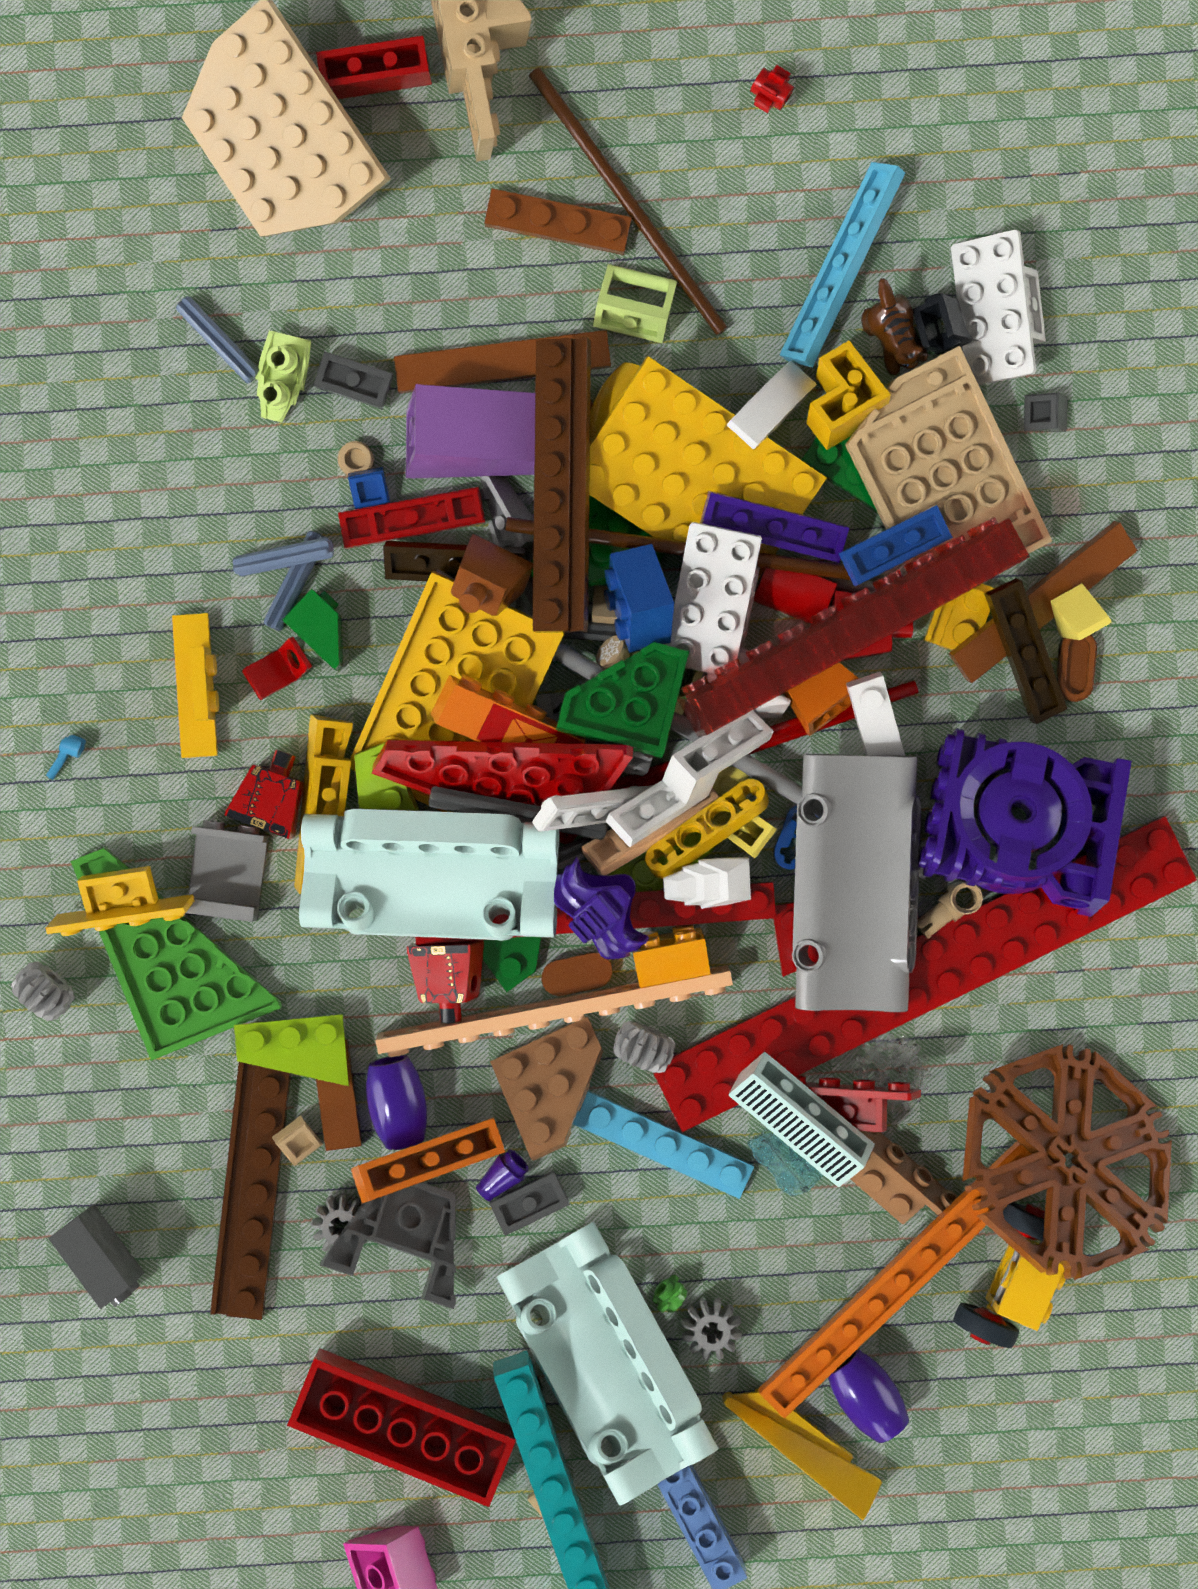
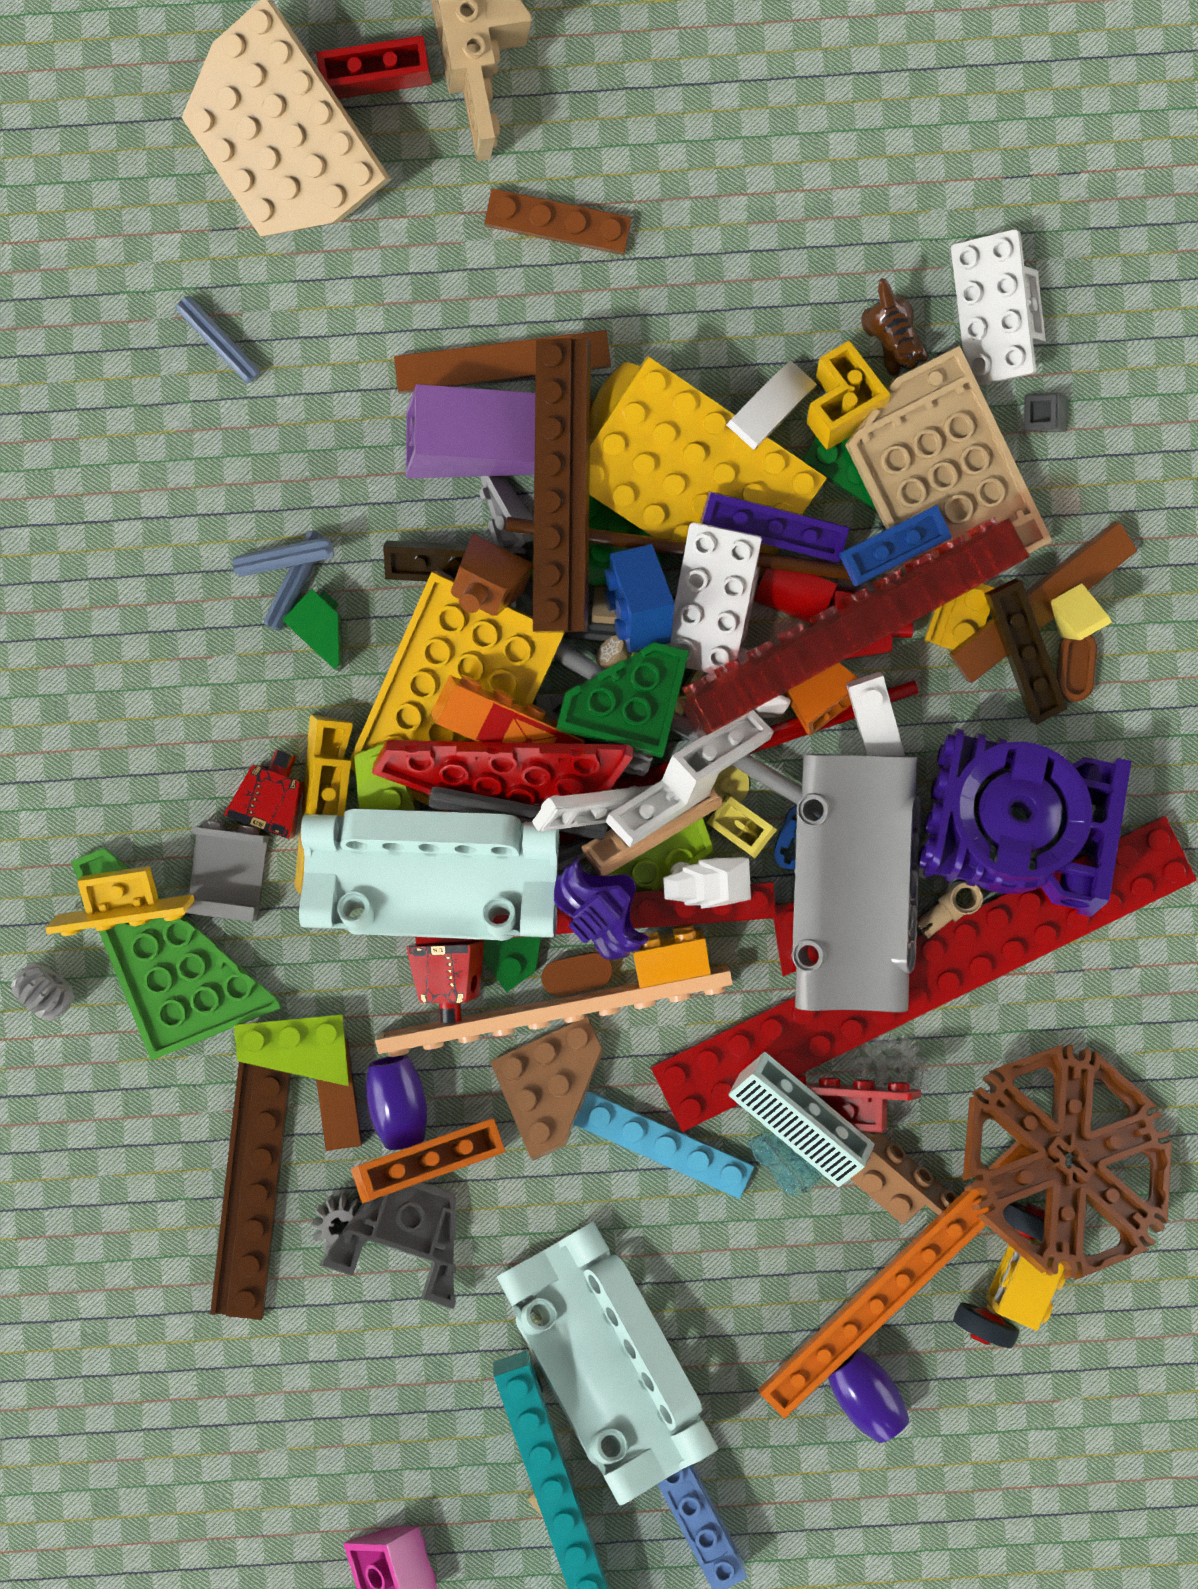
(68, 746): dark azure hand -> none
(98, 1258): dark grey brick -> none
(195, 686): yellow bracket -> none
(277, 669): red bracket -> none
(281, 373): yellowish green connector -> none
(297, 1140): tan tile -> none
(353, 380): dark grey plate -> none
(355, 457): tan tile -> none
(369, 488): blue tile -> none
(403, 1427): red brick -> none
(411, 518): red plate -> none
(502, 1175): dark purple cone -> none
(529, 1203): dark grey plate -> none
(628, 201): reddish brown piece -> none
(631, 316): yellowish green tile -> none
(644, 1047): light grey gear -> none
(669, 1294): bright green plate -> none
(698, 1334): light grey gear -> none
(703, 824): yellow beam -> none
(772, 88): red gear -> none
(808, 1449): yellow wedge -> none
(842, 263): medium azure plate -> none
(930, 328): black window -> none

